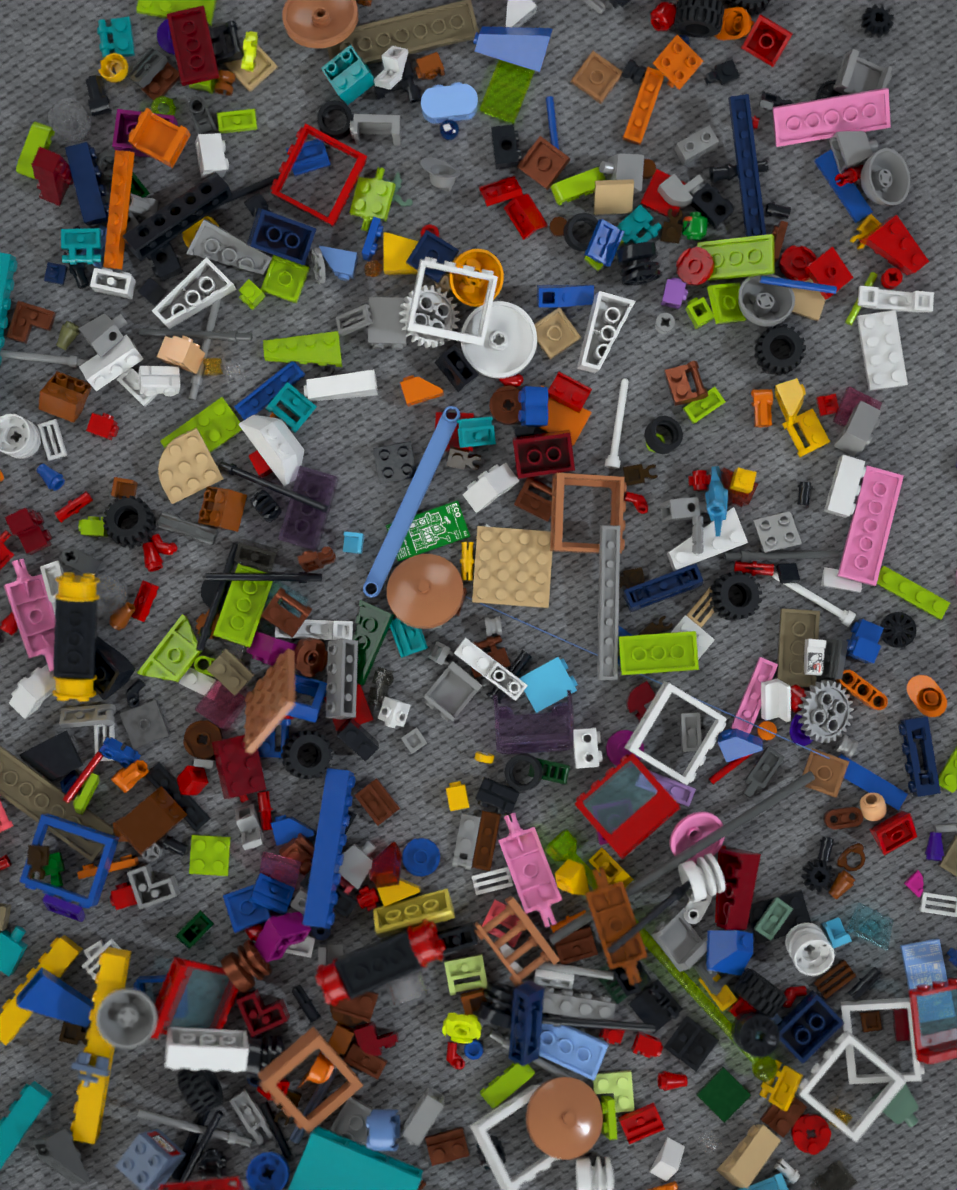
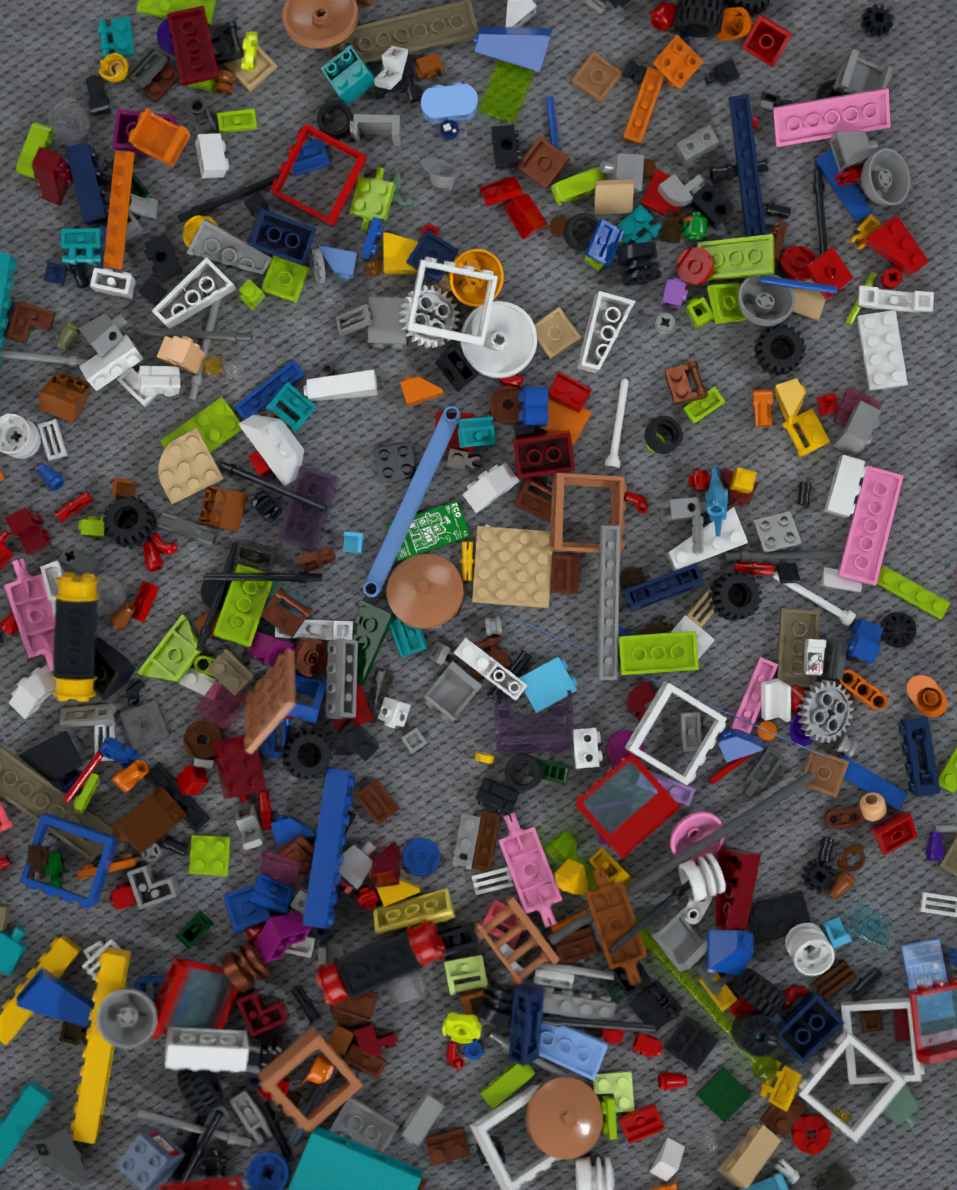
(64, 908): dark purple tile -> none
(82, 1064): sand blue hips -> none
(103, 426): red brick -> none
(162, 99): clear neon green piece -> none
(177, 216): black brick -> none
(305, 349): lime wing -> none
(384, 1130): medium blue brick -> none
(457, 796): yellow brick -> none
(564, 295): blue slope -> none
(564, 574): none -> copper plate
(635, 474): dark brown plate -> none
(773, 918): sand green plate -> none
(819, 189): none -> black bar
(915, 883): dark pink tile -> none

